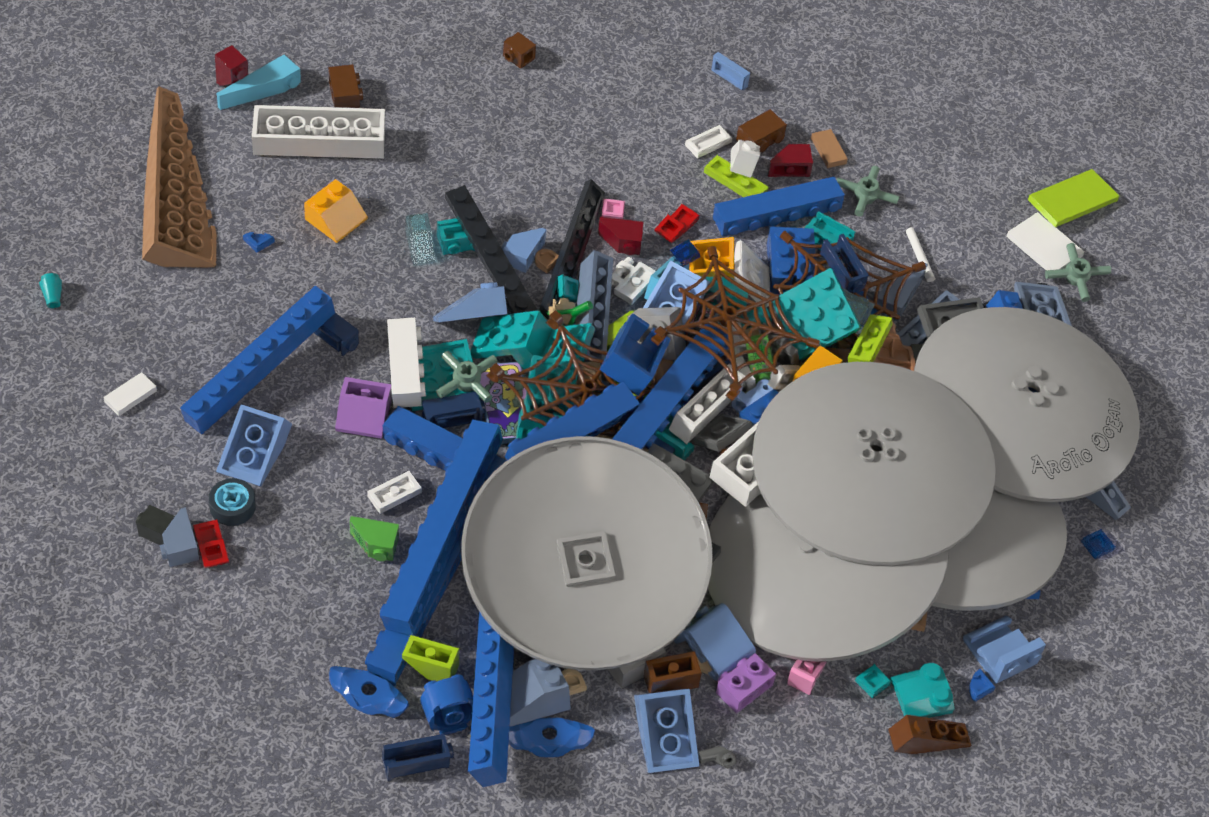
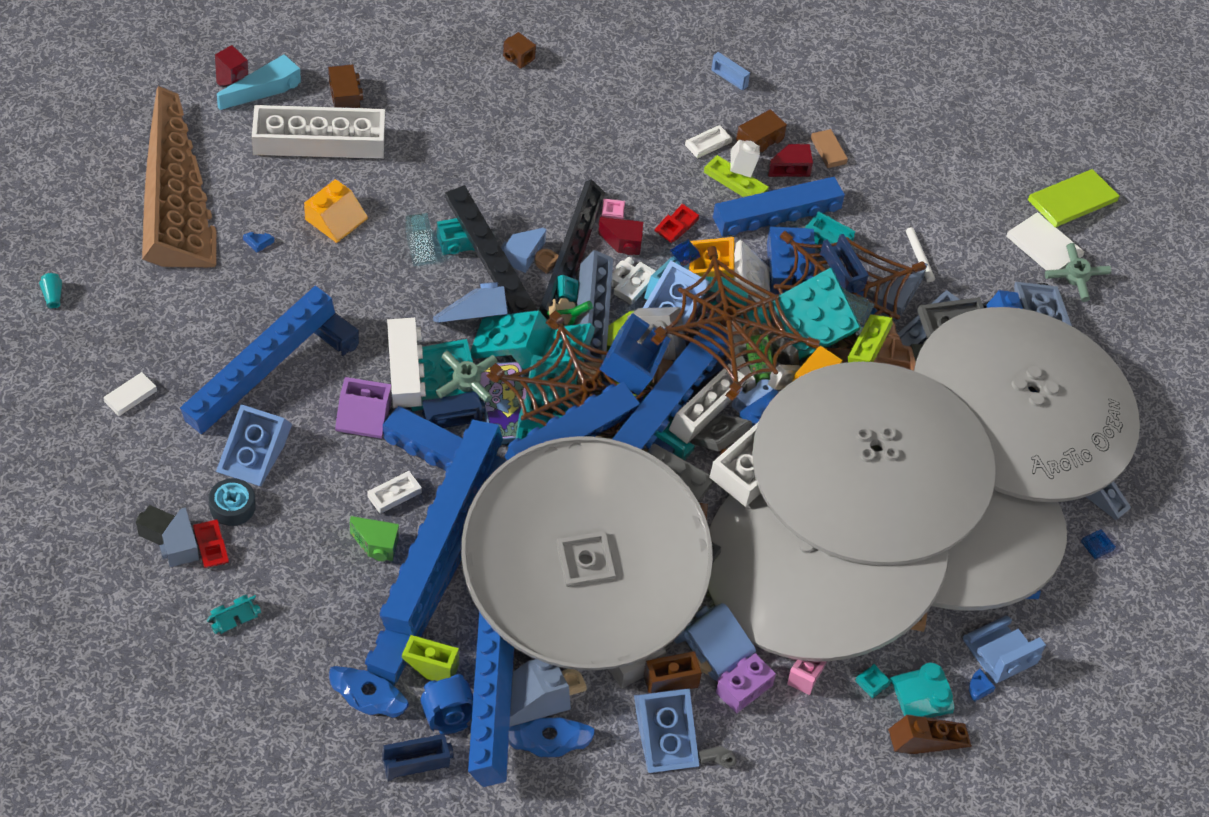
(224, 617): none -> teal hinge
(867, 190): sand green bar -> none

